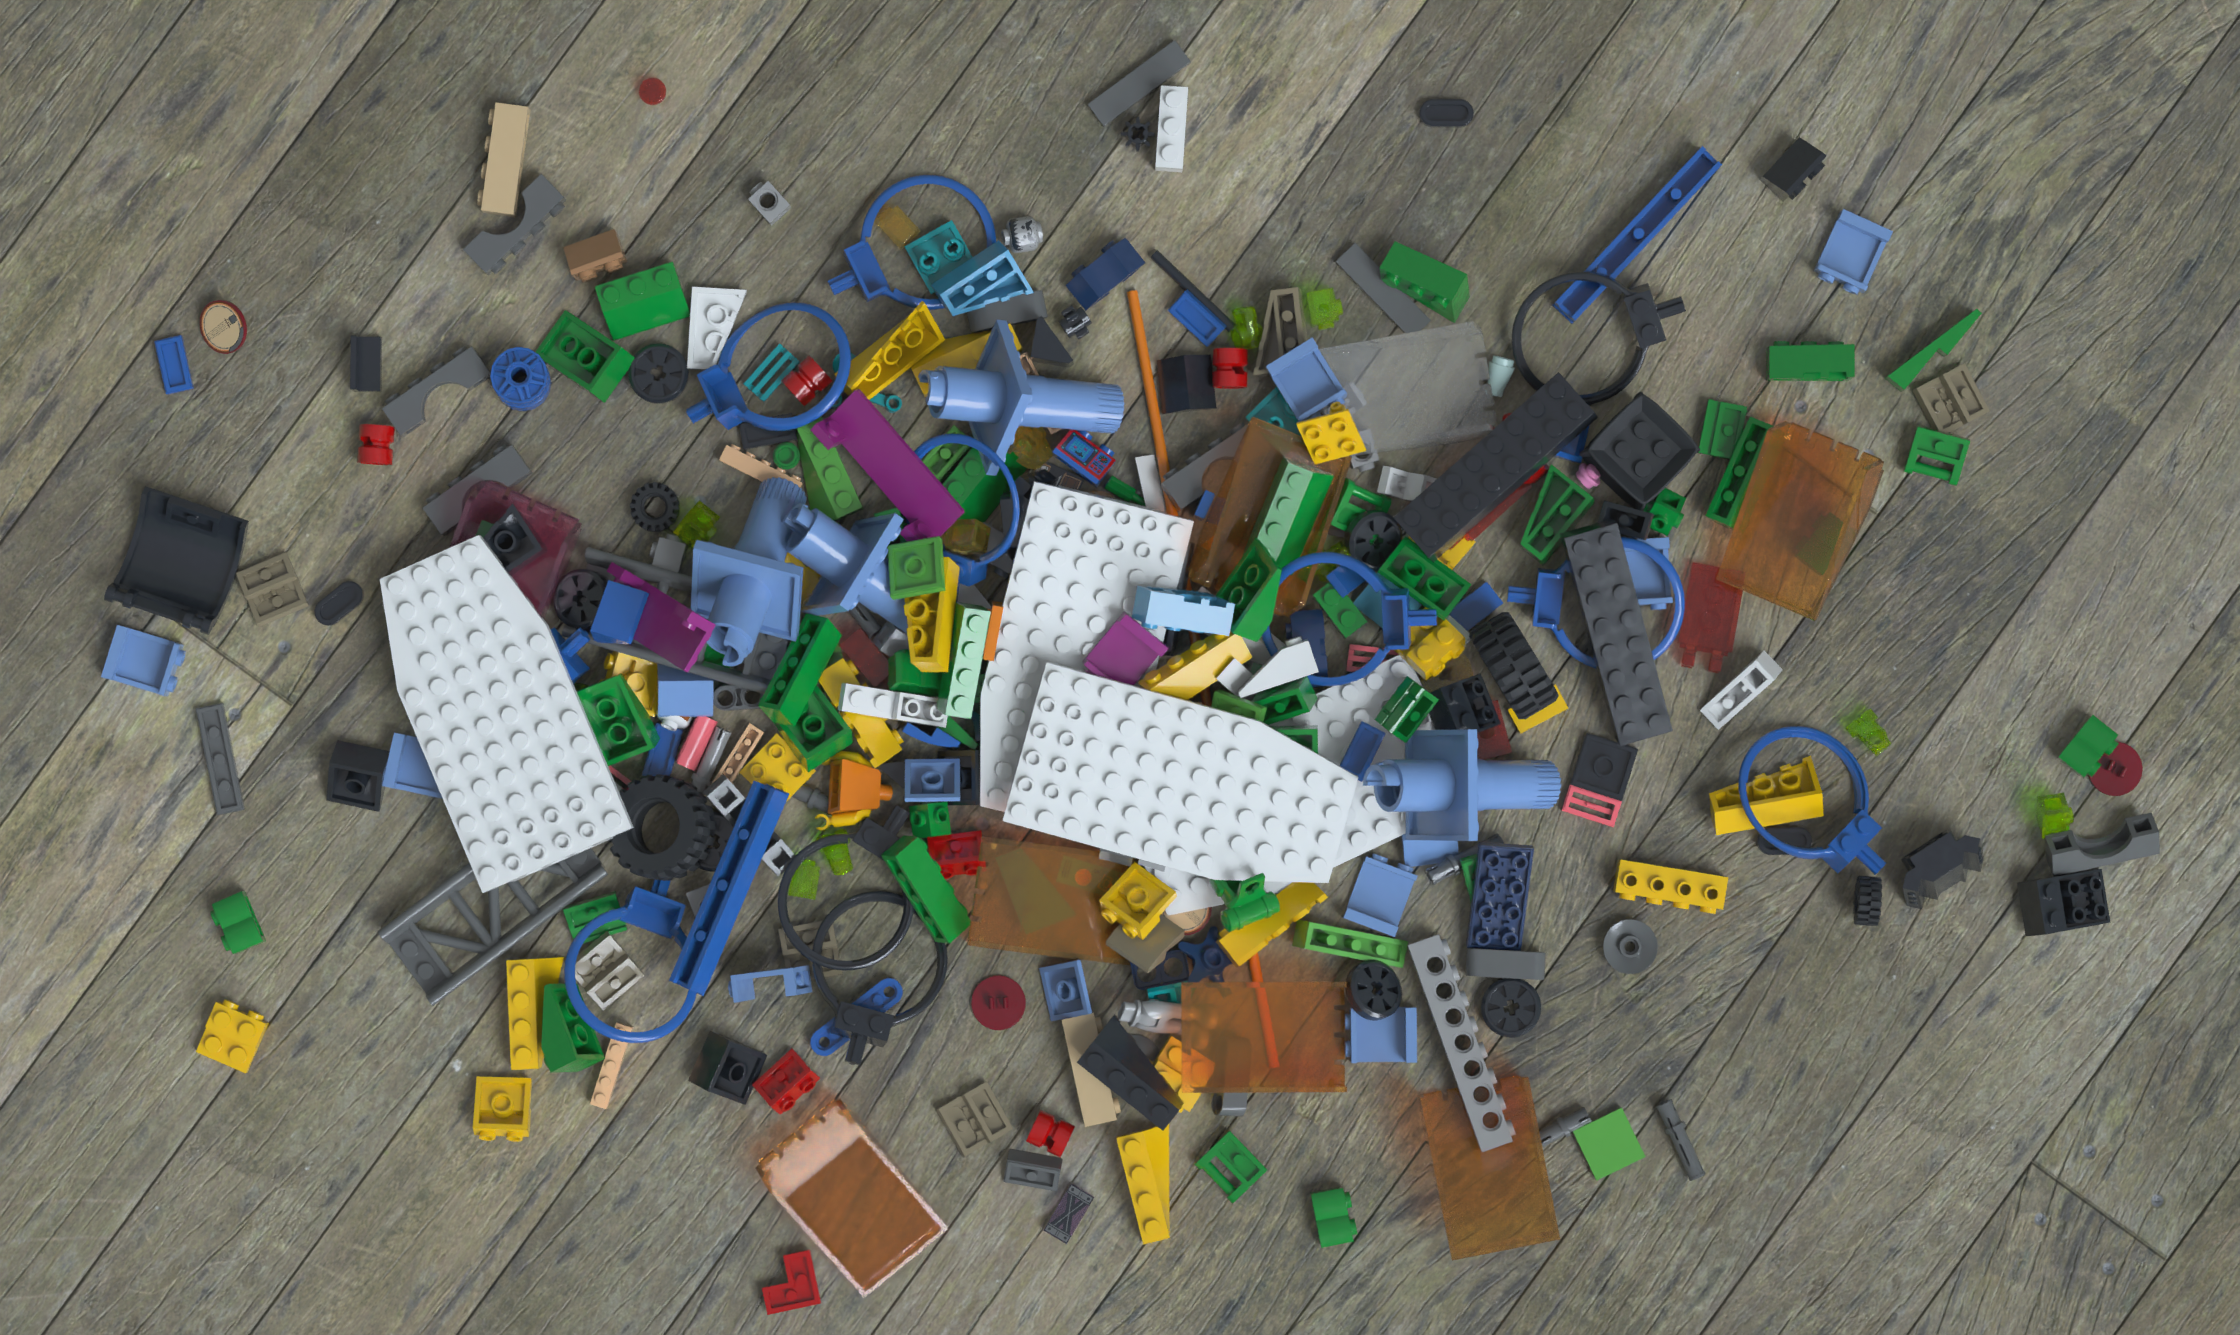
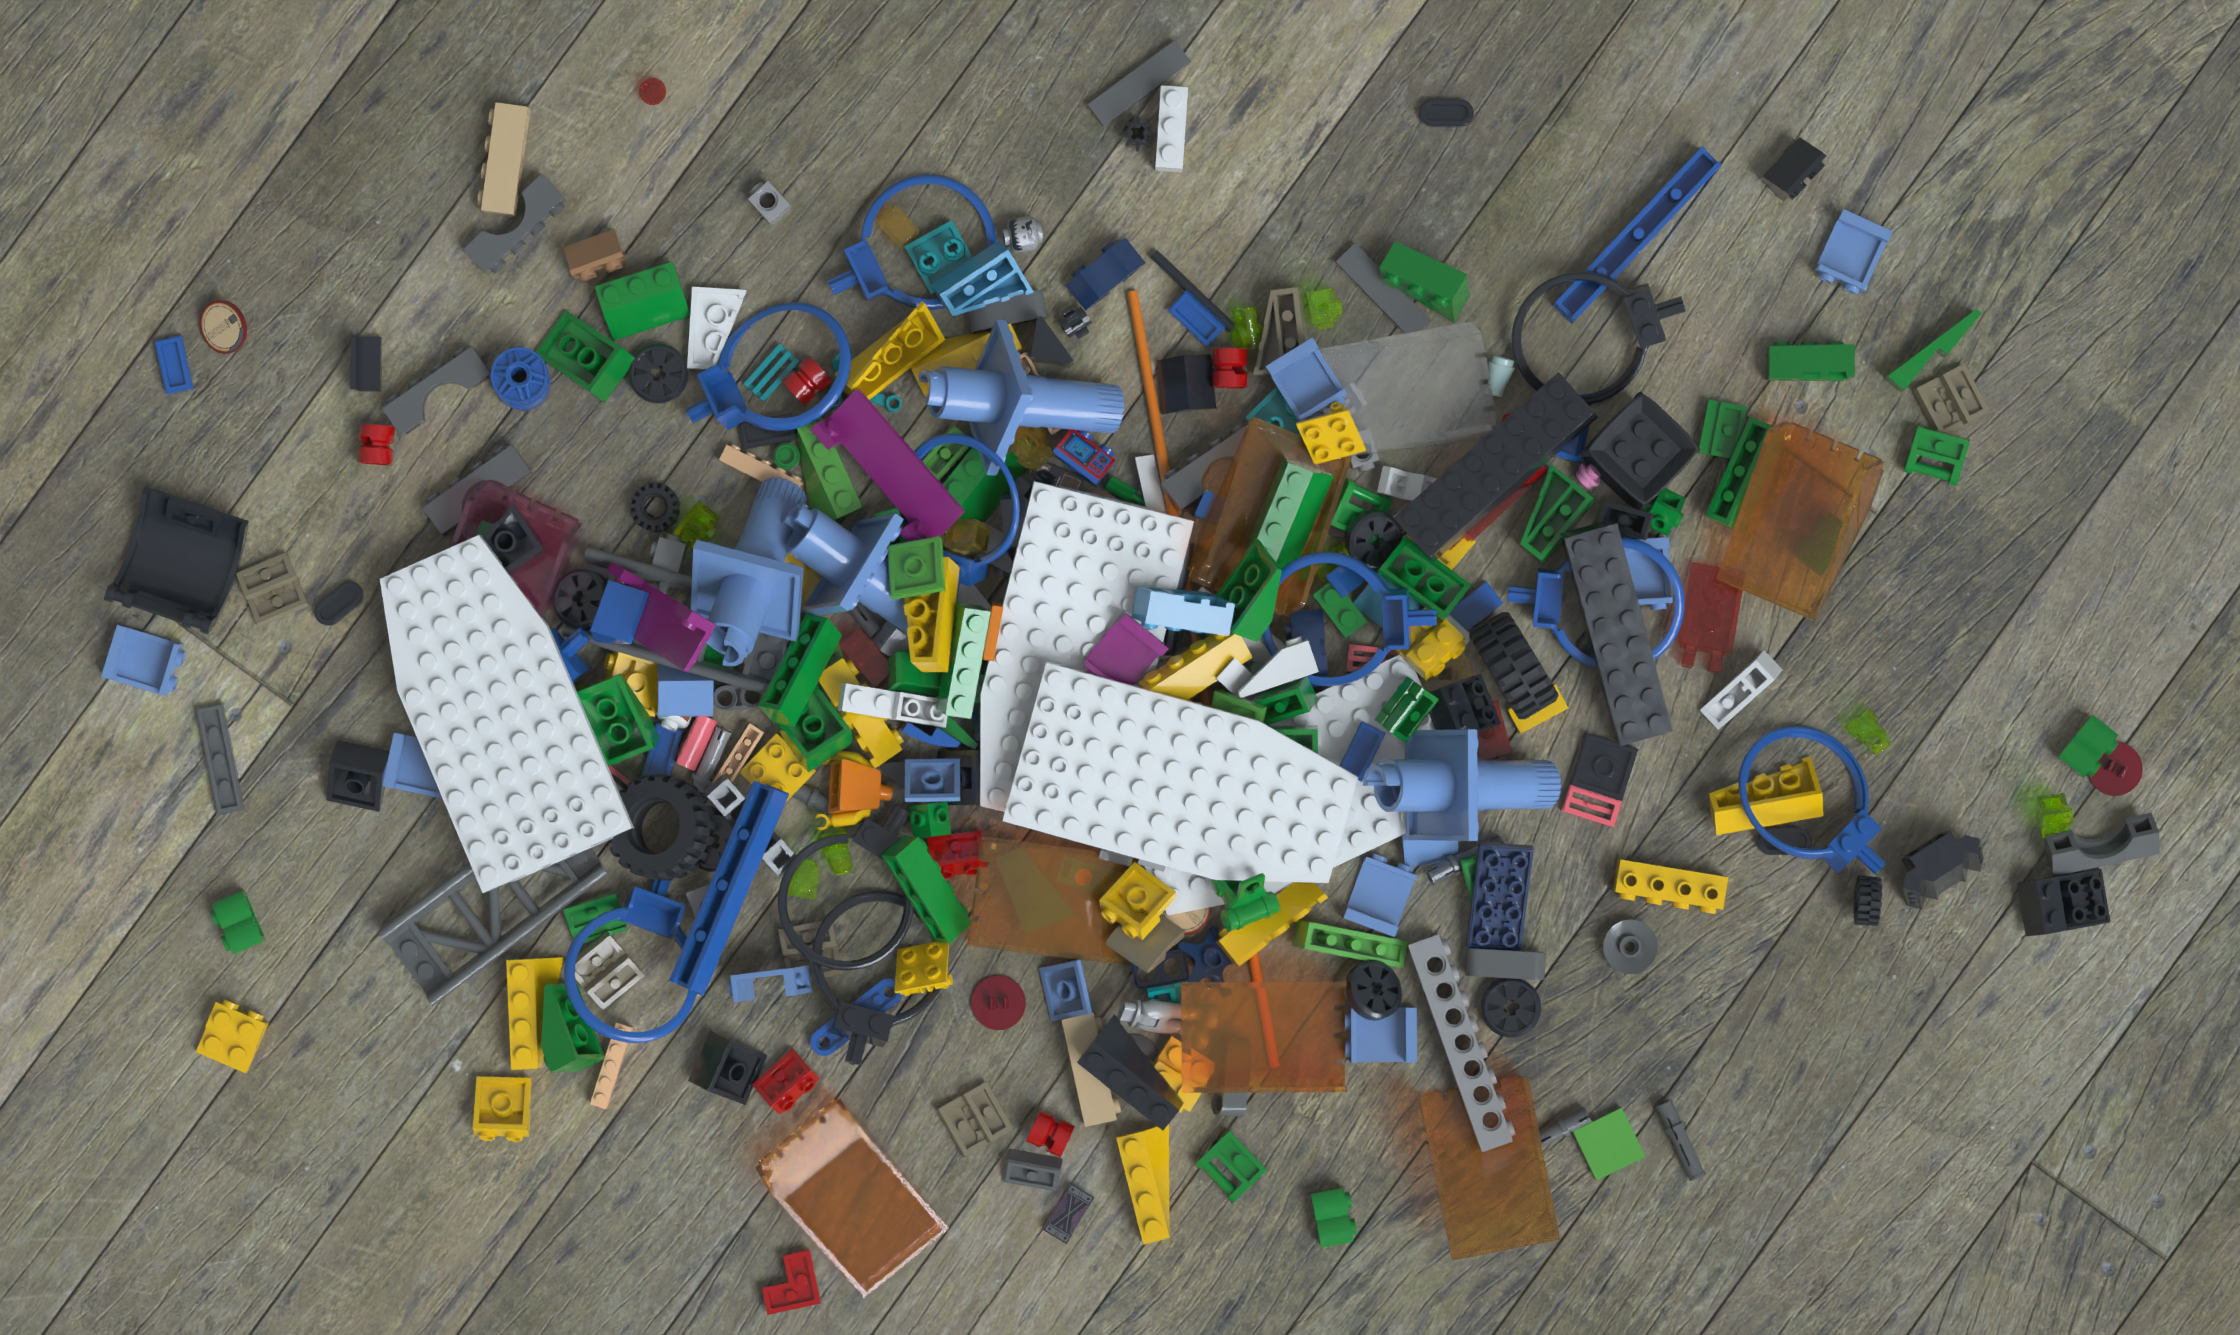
(922, 968): none -> yellow hinge

